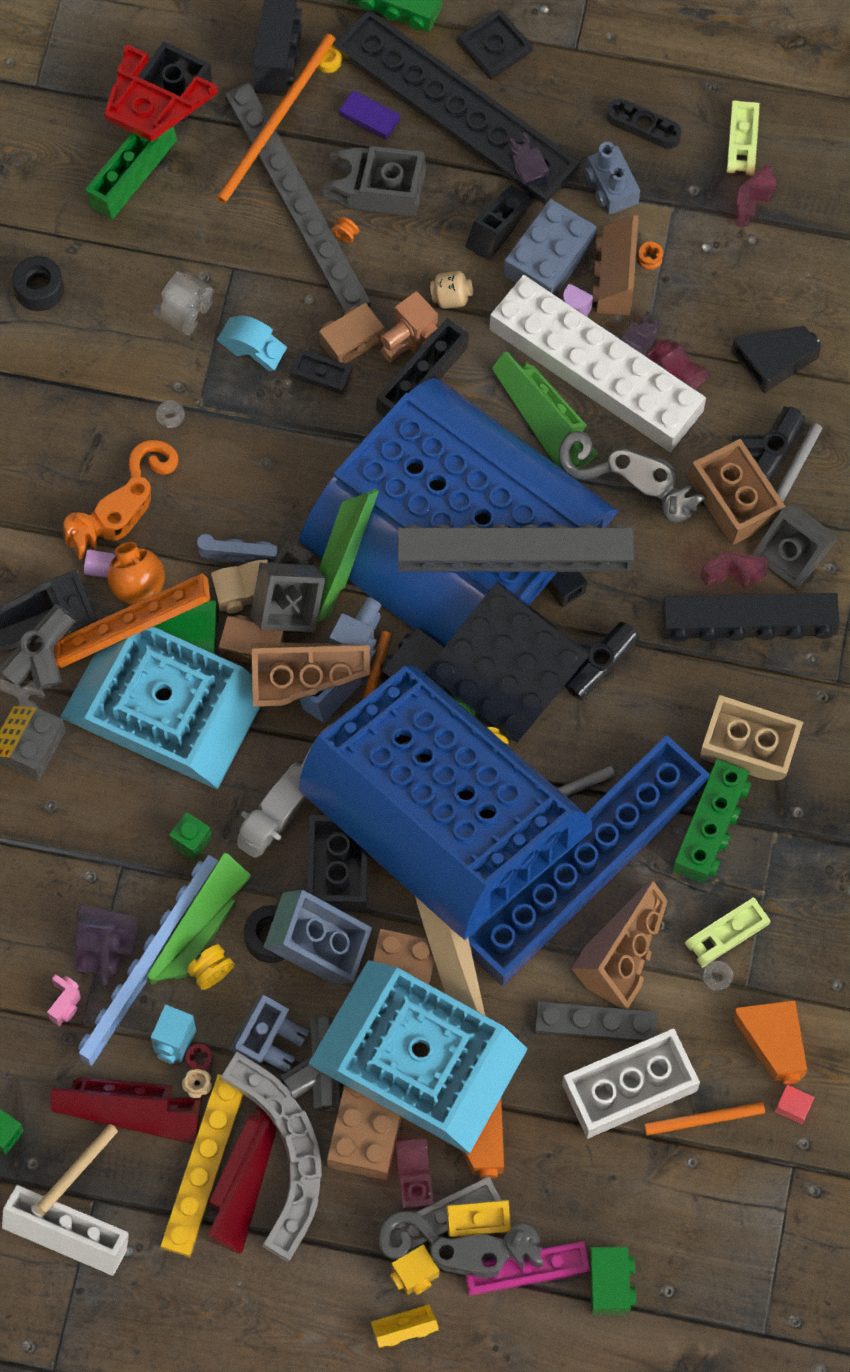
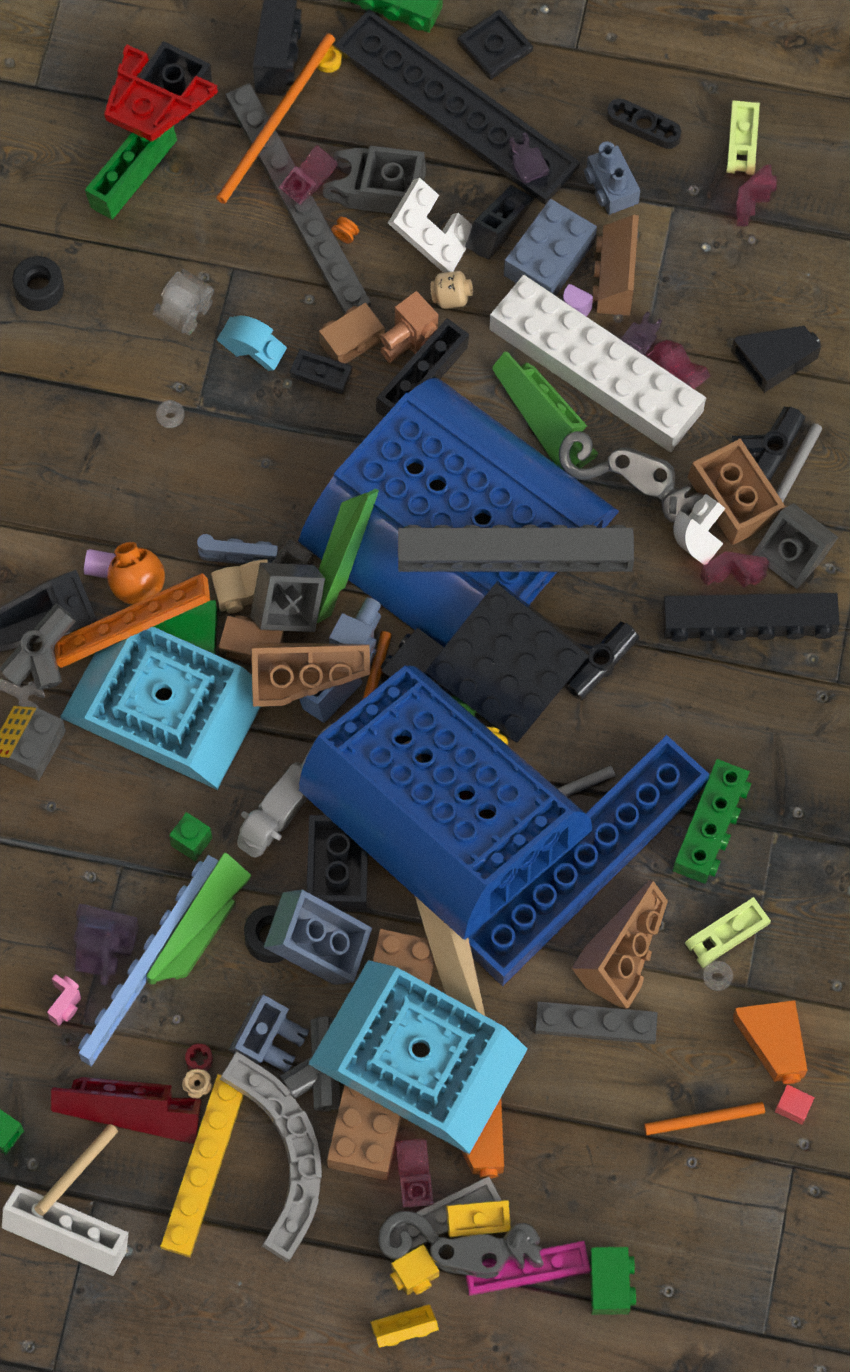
(121, 507): orange animal -> none
(173, 1035): medium azure brick -> none
(210, 967): yellow wheel -> none
(241, 1183): dark red wedge -> none
(309, 176): none -> clear pink slope
(369, 114): dark purple tile -> none
(411, 221): none -> white plate
(567, 586): black brick -> none
(630, 1083): white brick -> none
(652, 248): orange bush -> none
(692, 530): none -> white brick
(751, 739): tan brick -> none

